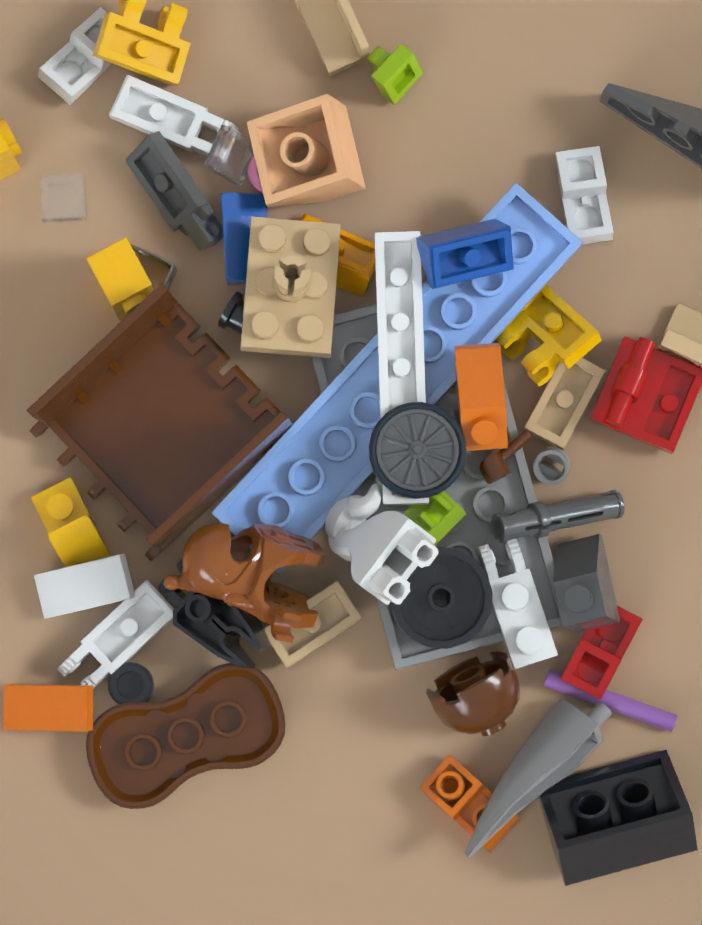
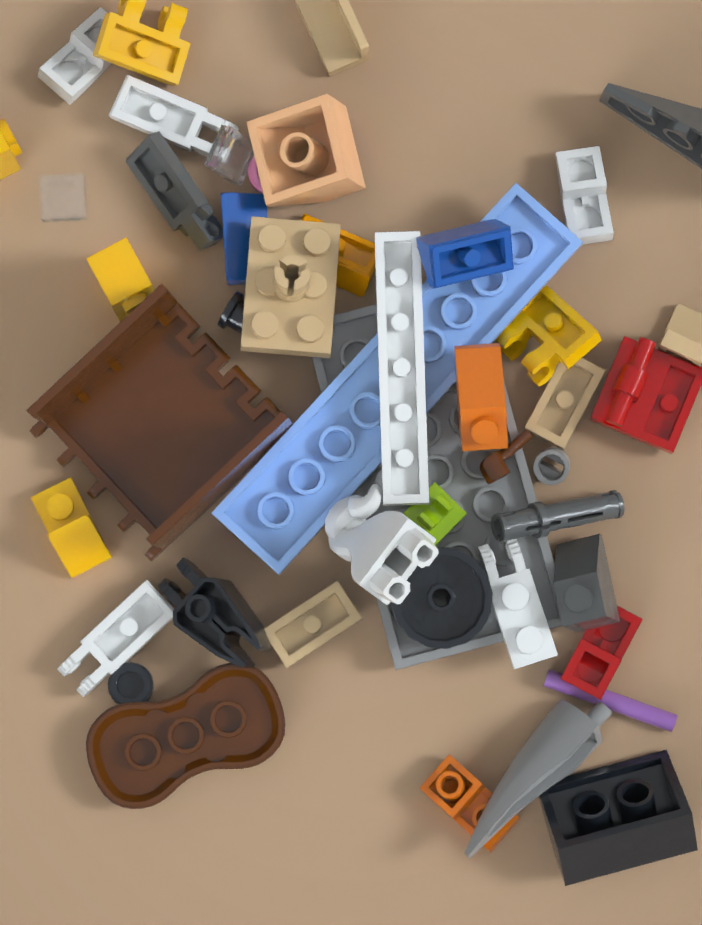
(48, 707): orange tile -> none
(84, 586): white slope -> none
(171, 274): flat silver piece -> none
(217, 568): dark orange helmet -> none
(394, 72): lime tile -> none
(417, 450): dark grey wheel -> none
(477, 695): reddish brown cylinder -> none

